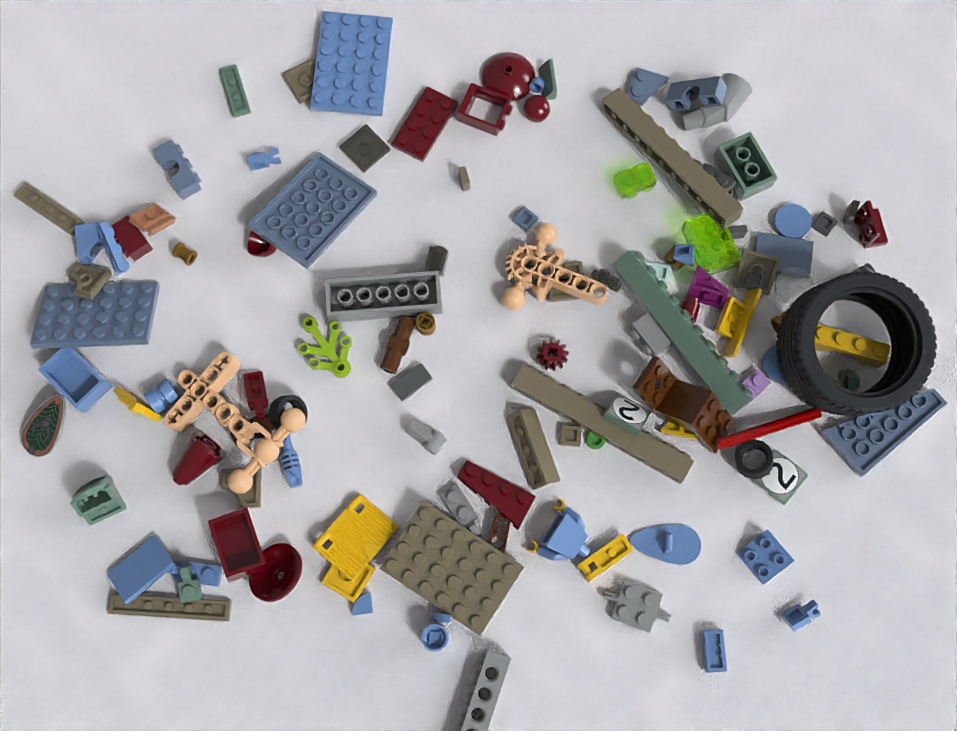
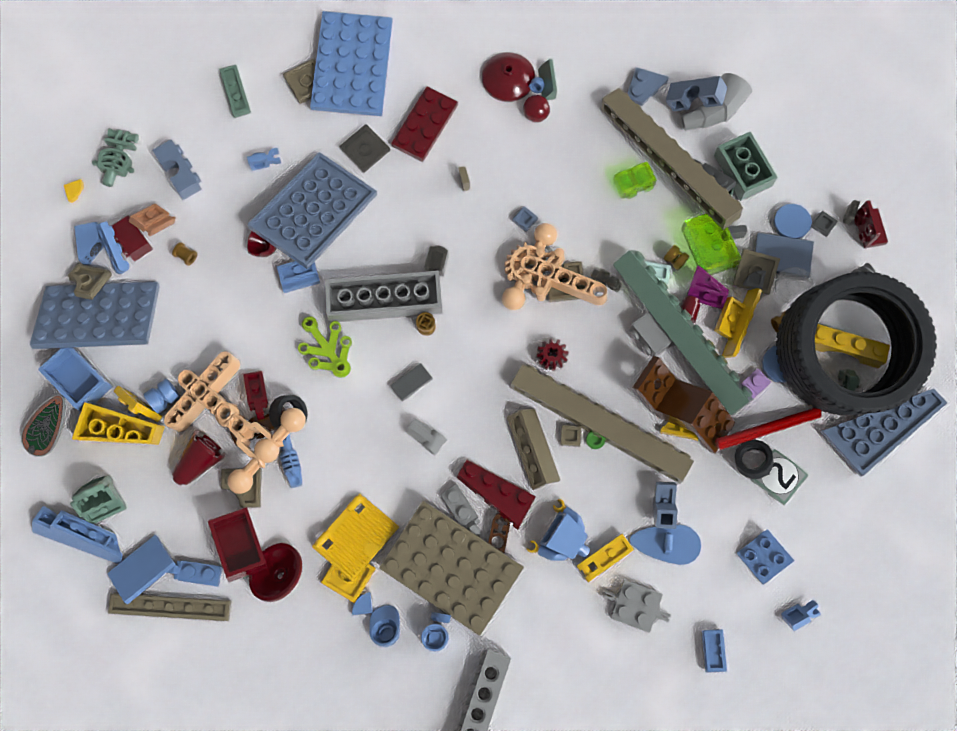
(48, 208): dark tan plate -> none
(73, 190): none -> yellow tile
(77, 534): none -> medium blue wedge
(107, 425): none -> yellow wedge
(111, 157): none -> sand green torso
(189, 588): sand green plate -> none
(295, 276): none -> medium blue plate
(385, 626): none -> medium blue cap
(398, 345): reddish brown piece -> none
(476, 91): dark red window -> none
(627, 414): slope -> none
(664, 505): none -> sand blue brick
(684, 253): medium blue slope -> none

